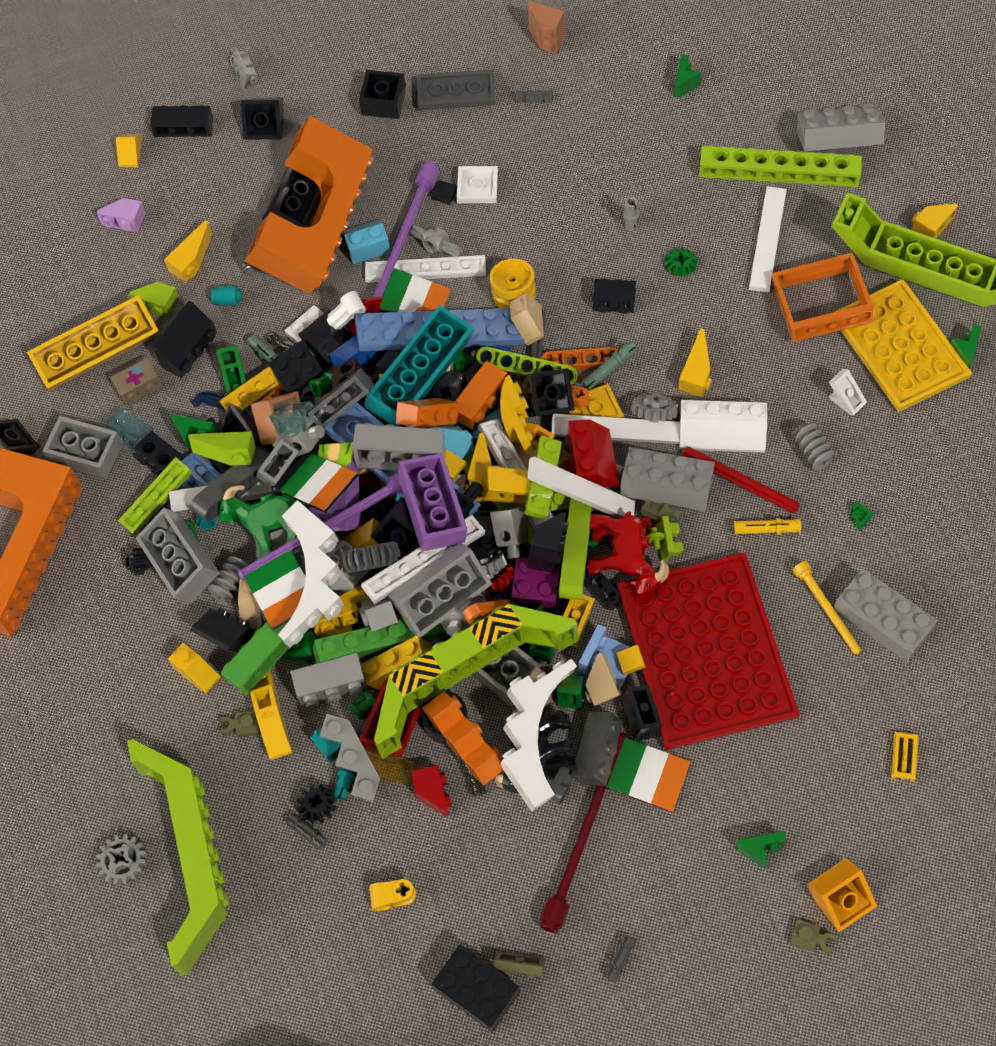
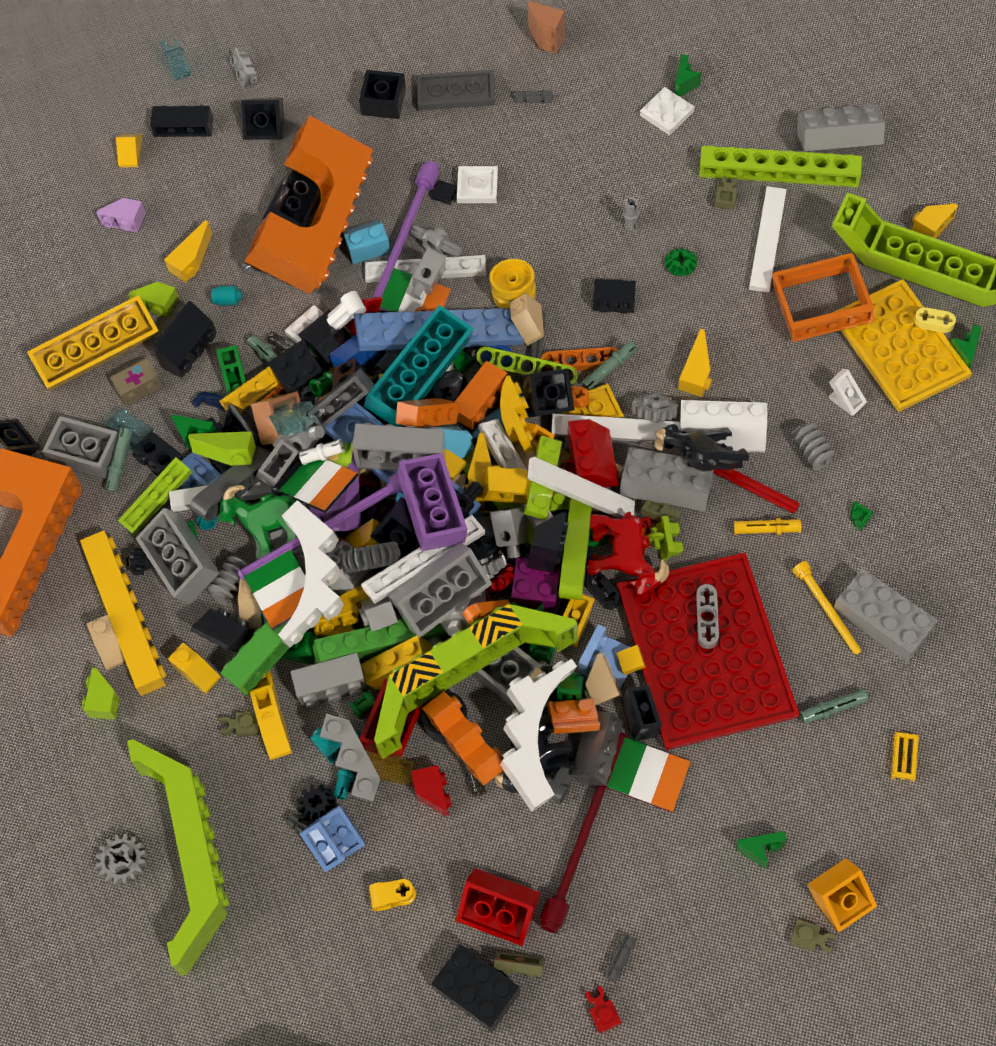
(101, 698): none -> lime slope
(106, 642): none -> tan slope
(118, 460): none -> sand green pin
(123, 613): none -> yellow brick
(176, 60): none -> clear light blue hinge
(322, 452): none -> white pin
(332, 838): none -> medium blue slope
(428, 273): none -> light grey torso
(497, 906): none -> red slope
(573, 716): none -> orange plate
(604, 1013): none -> red plate
(667, 111): none -> white plate
(701, 449): none -> black animal
(713, 608): none -> light grey beam
(726, 194): none -> olive plate
(824, 709): none -> sand green pin
(935, 320): none -> light yellow beam

